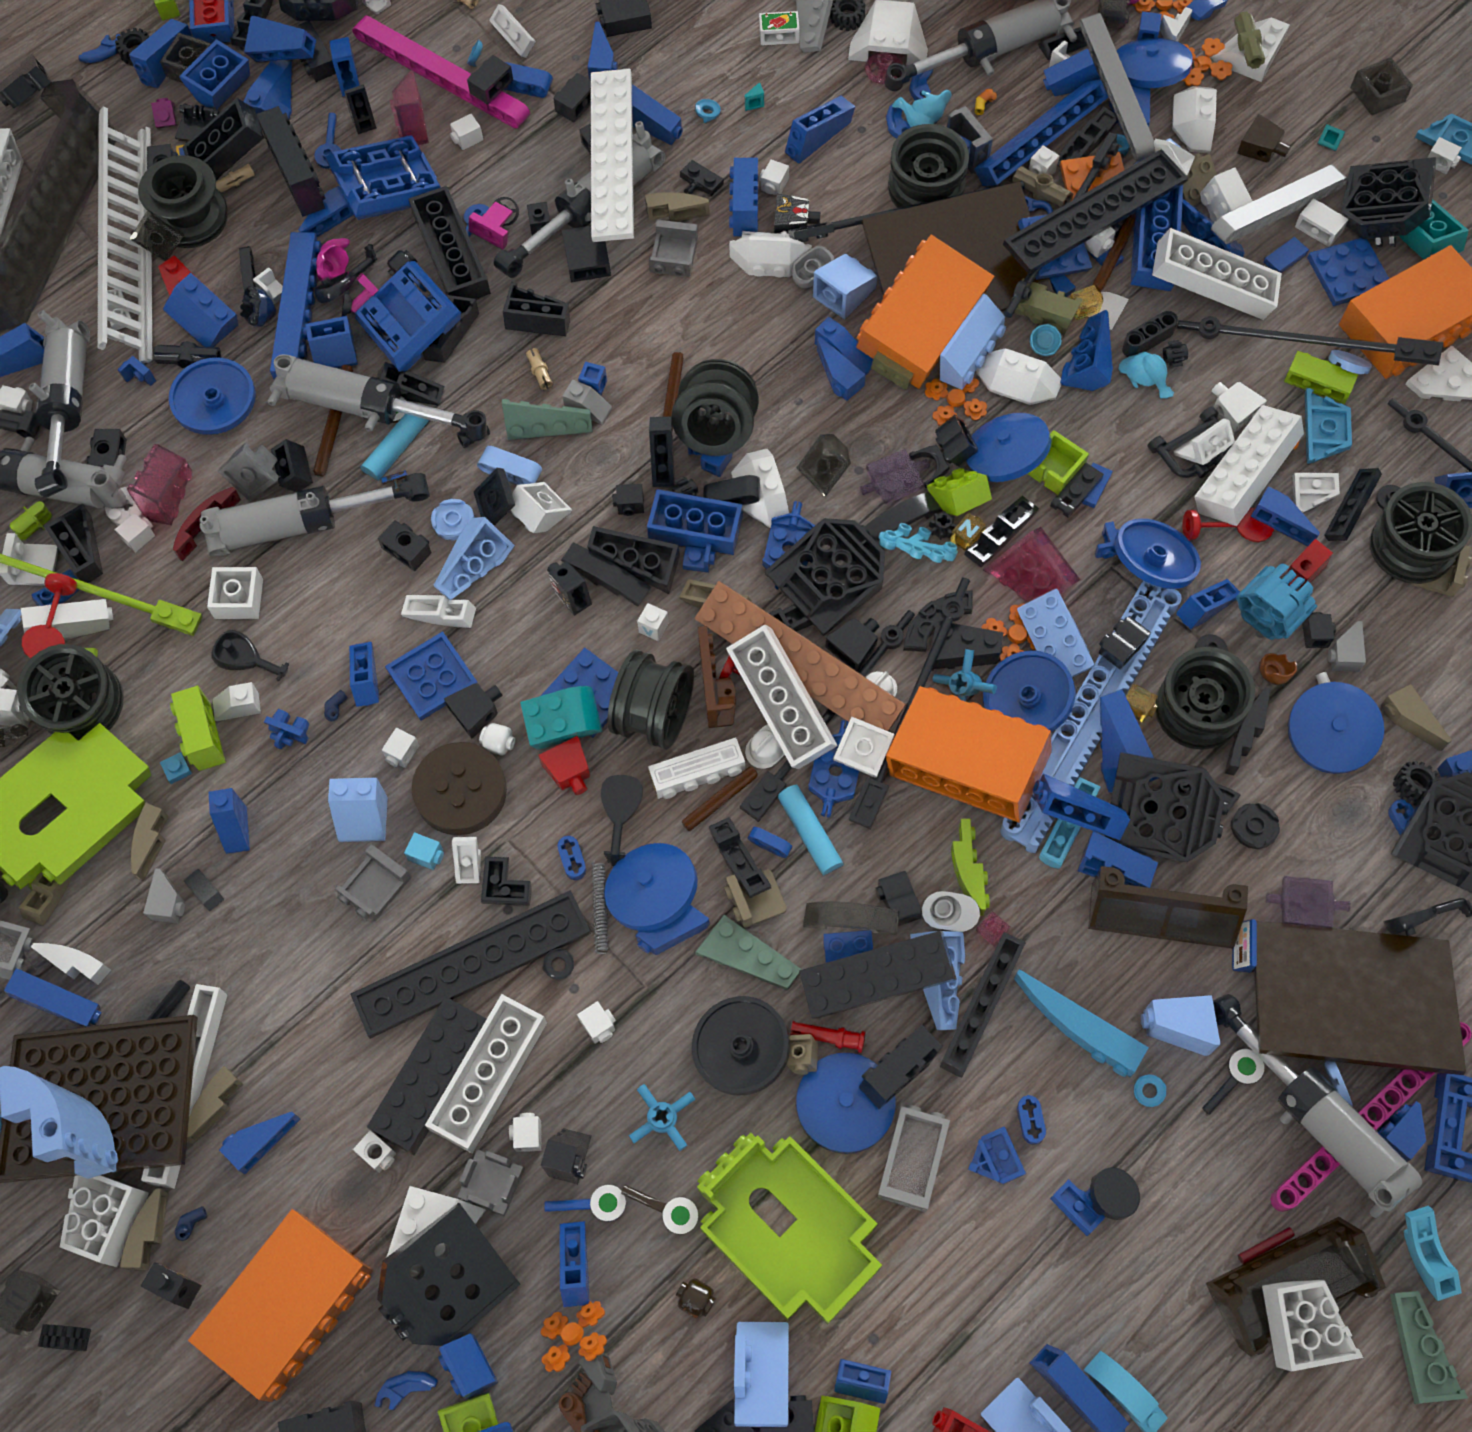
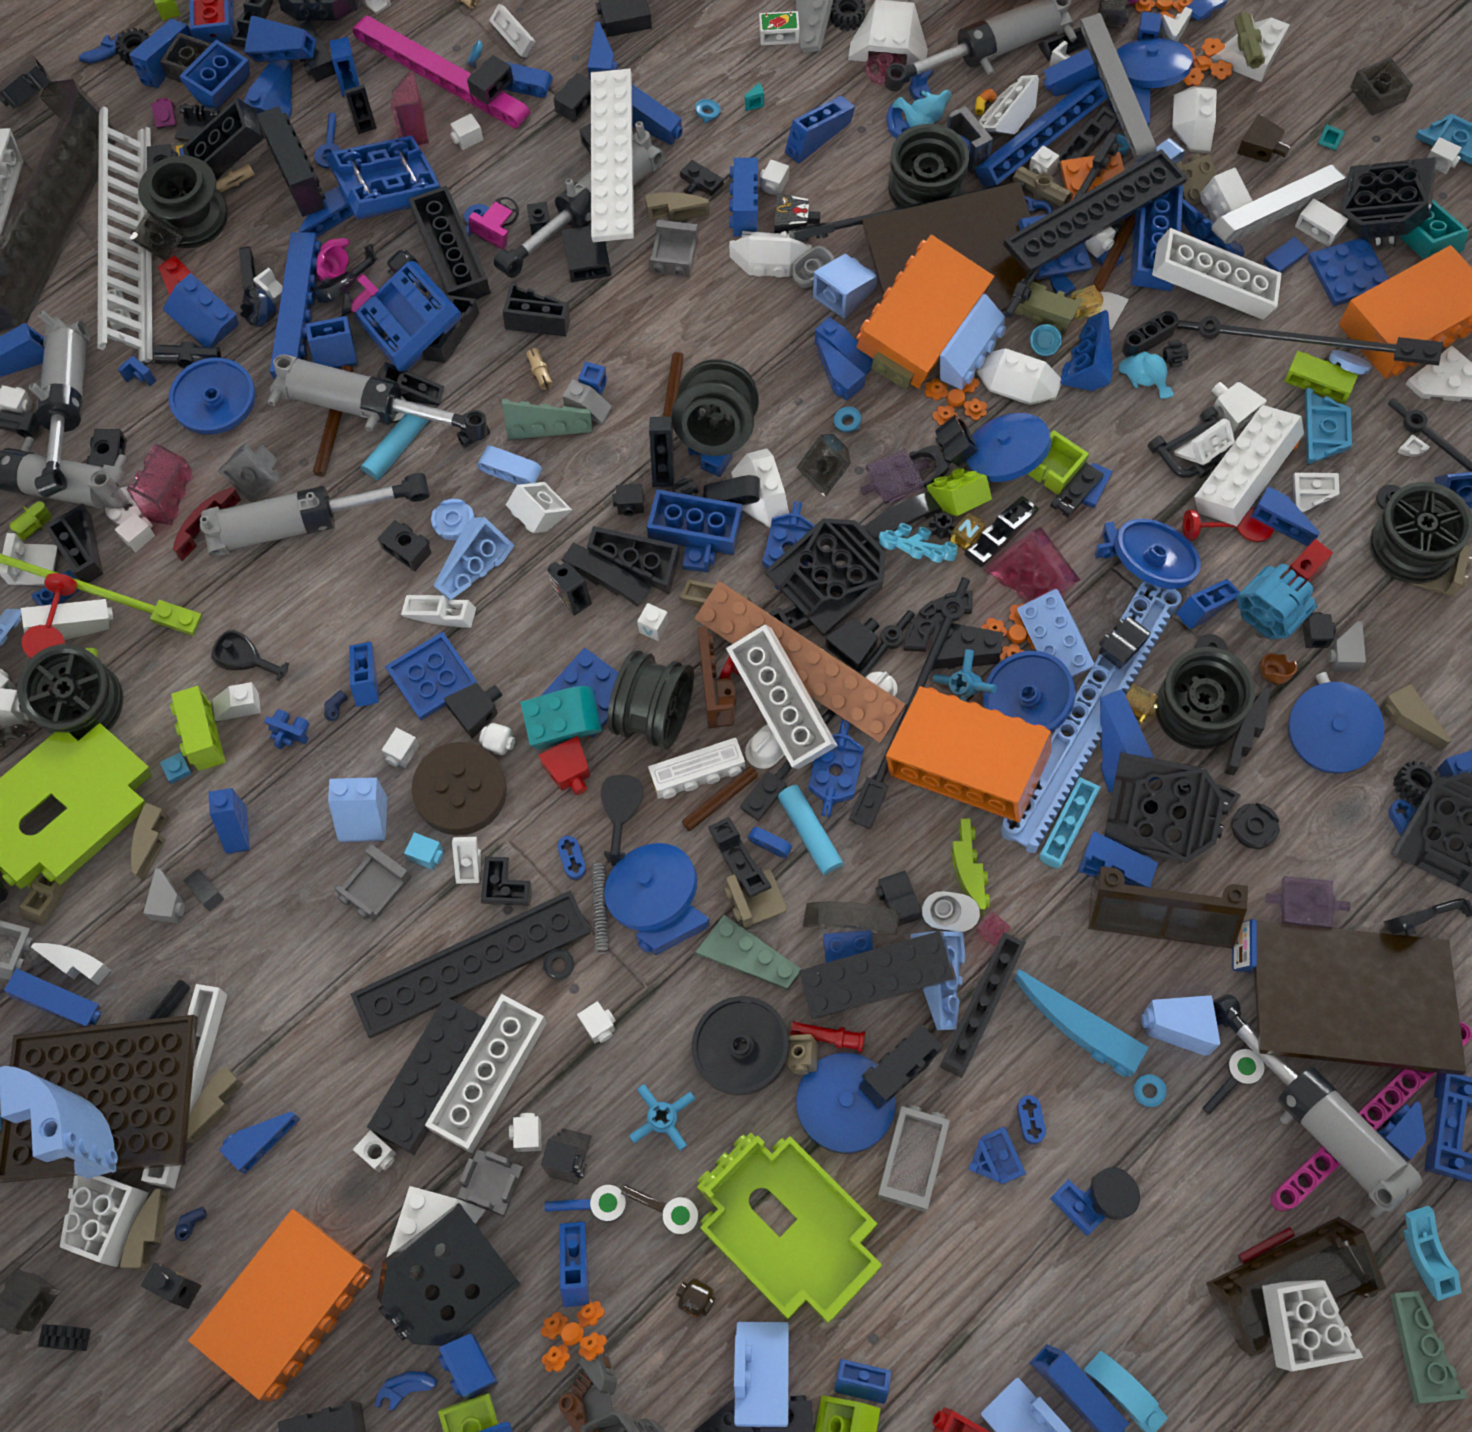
(235, 593): white brick -> none
(292, 466): black brick -> none
(394, 478): dark brown piece -> none
(494, 496): black plate -> none
(847, 412): none -> dark azure piece
(864, 747): white plate -> none
(1012, 107): none -> white wedge
(1079, 807): blue slope -> none
(1178, 155): white slope -> none
(1336, 1080): light blue tile -> none
(1353, 504): black plate -> none
(1413, 447): none -> white tile

